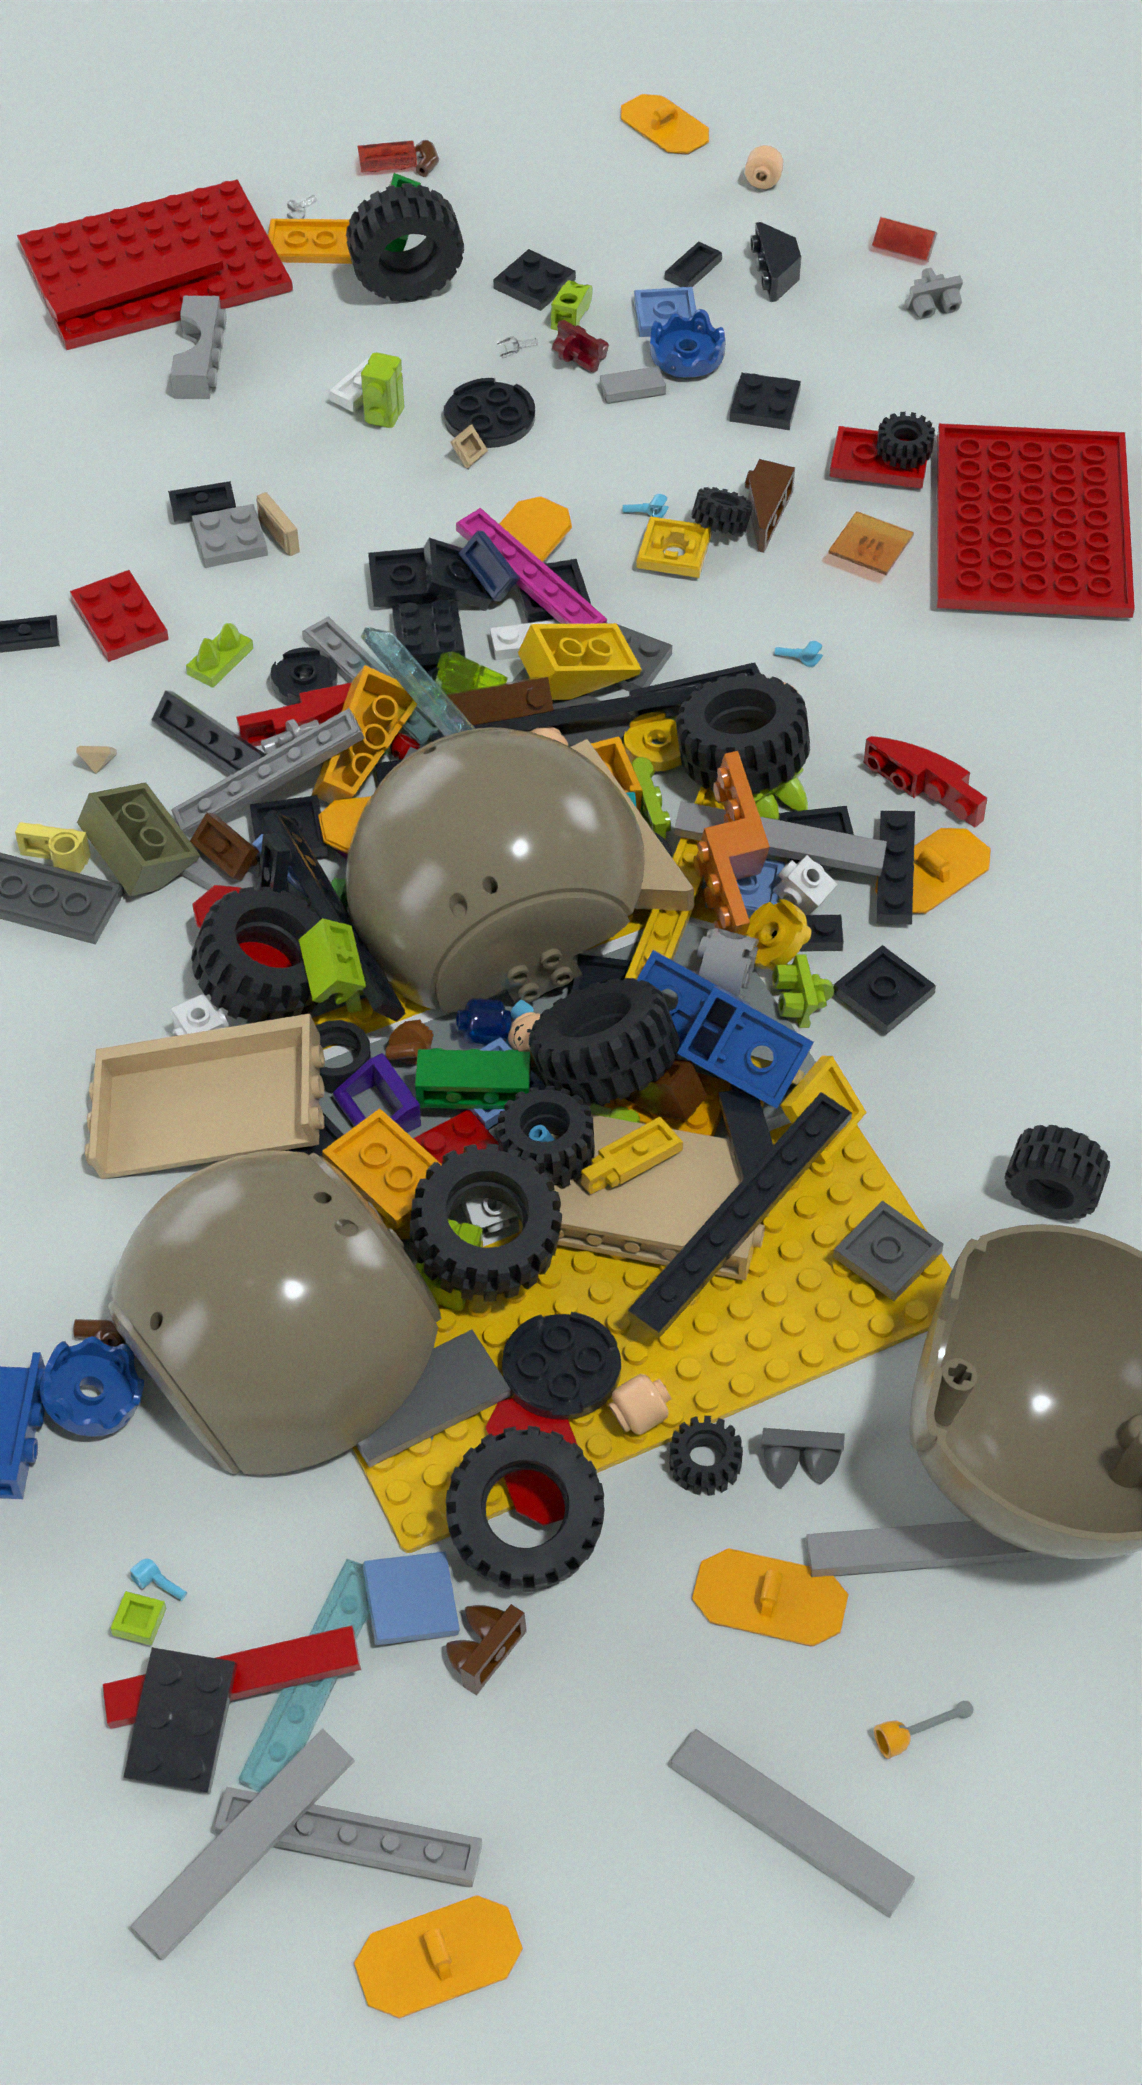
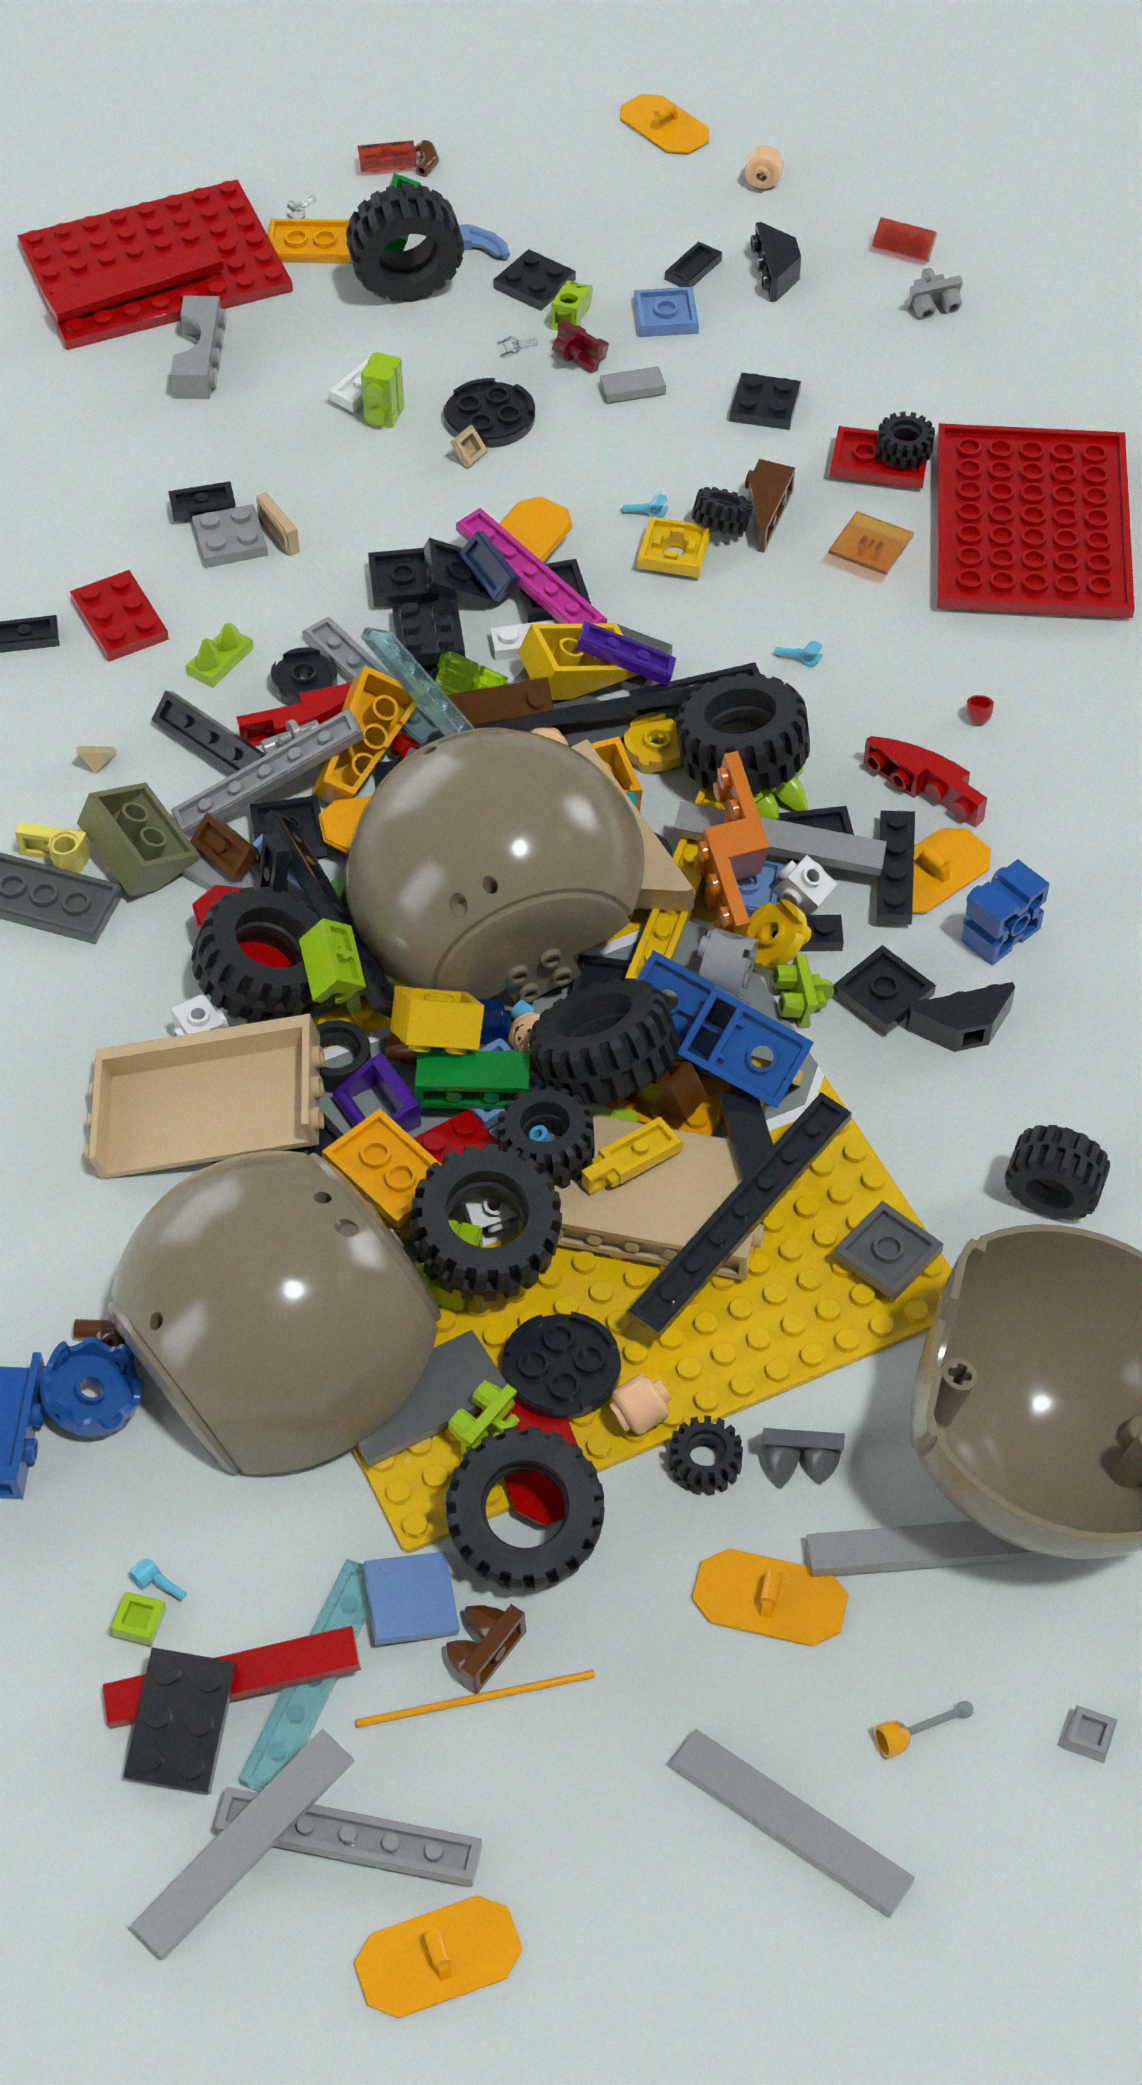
(436, 1019): none -> yellow brick
(475, 1698): none -> light orange axle
(487, 240): none -> medium blue piece
(496, 1406): none -> lime hips
(625, 653): none -> dark purple tile
(651, 798): lime hinge -> none
(696, 334): blue plate -> none
(829, 1079): yellow tile -> none
(963, 1017): none -> black slope
(979, 708): none -> red hinge
(1004, 911): none -> blue brick
(1090, 1734): none -> light grey tile

